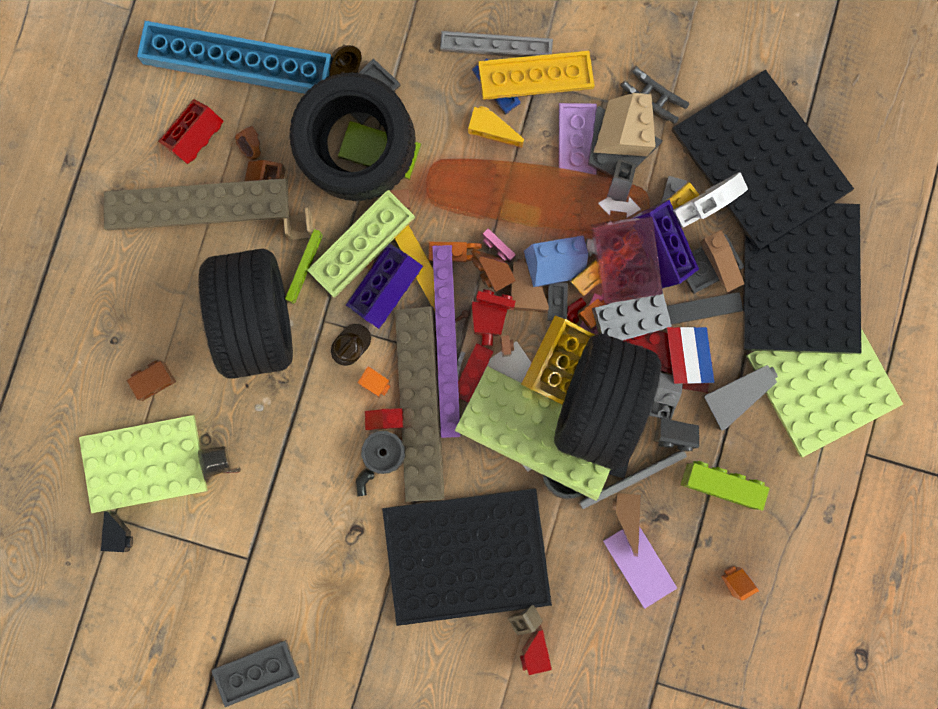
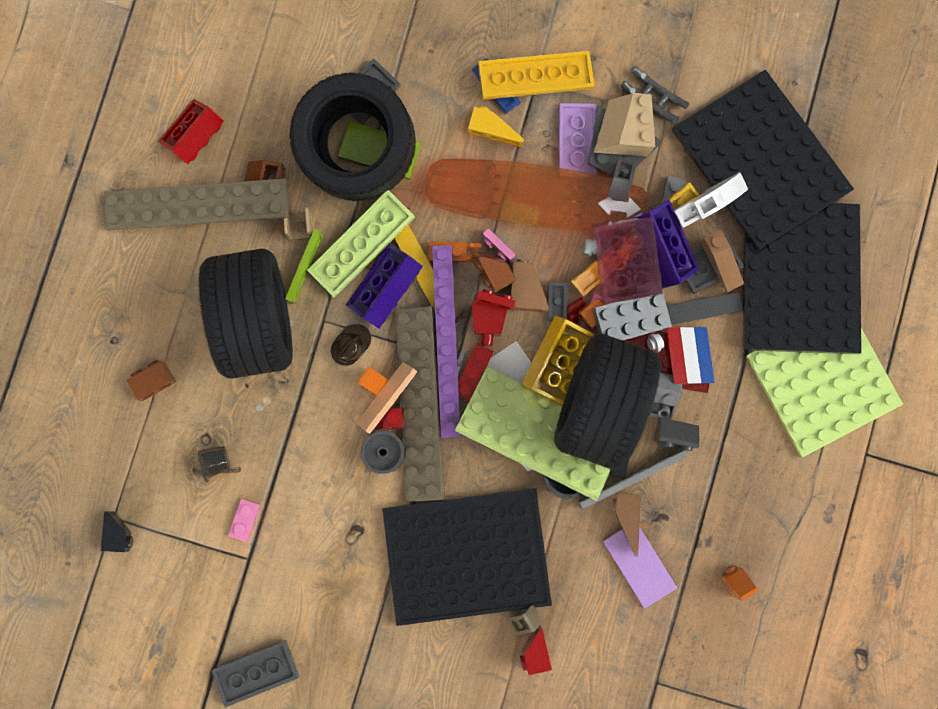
(142, 464): yellowish green plate -> none
(232, 58): dark azure brick -> none
(244, 520): none -> bright pink plate
(248, 143): dark orange rock -> none
(345, 60): dark brown piece -> none
(362, 480): pearl dark grey arm -> none
(386, 397): none -> light nougat tile
(494, 44): light grey tile -> none
(506, 345): nougat plate -> none
(556, 260): medium blue slope -> none
(655, 342): none -> white plate
(725, 486): lime brick -> none
(736, 397): light grey slope -> none

